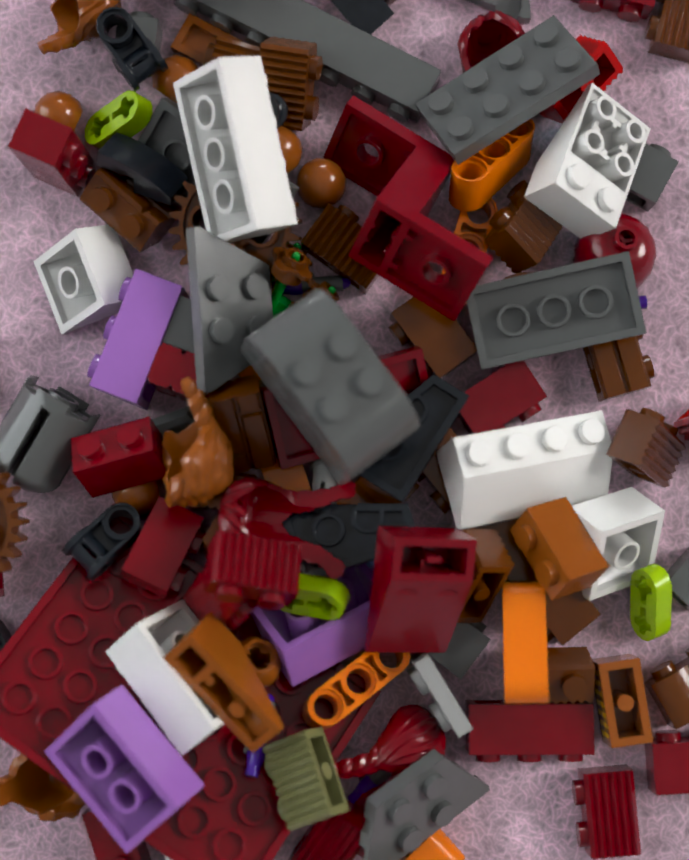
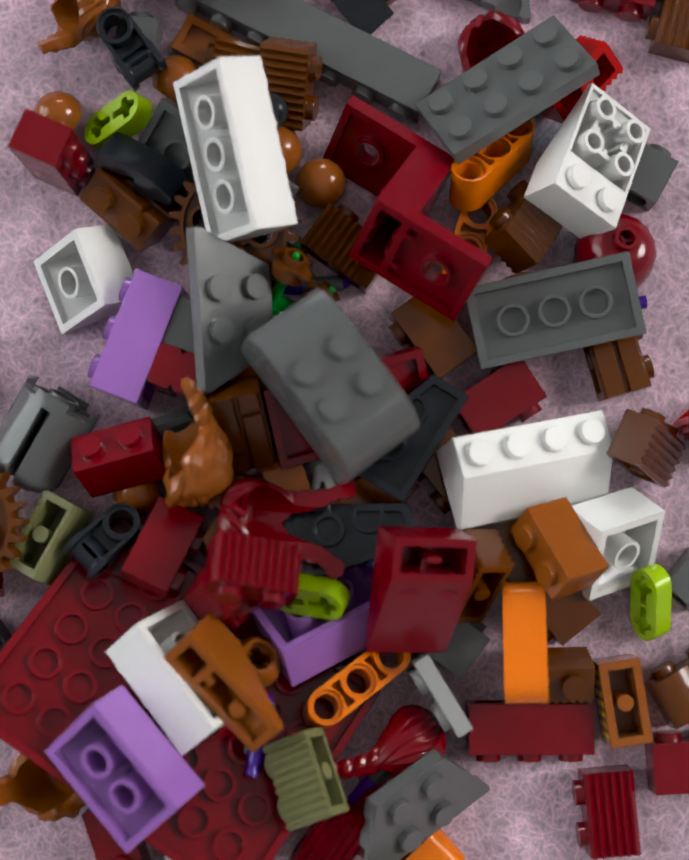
(49, 530): none -> olive brick

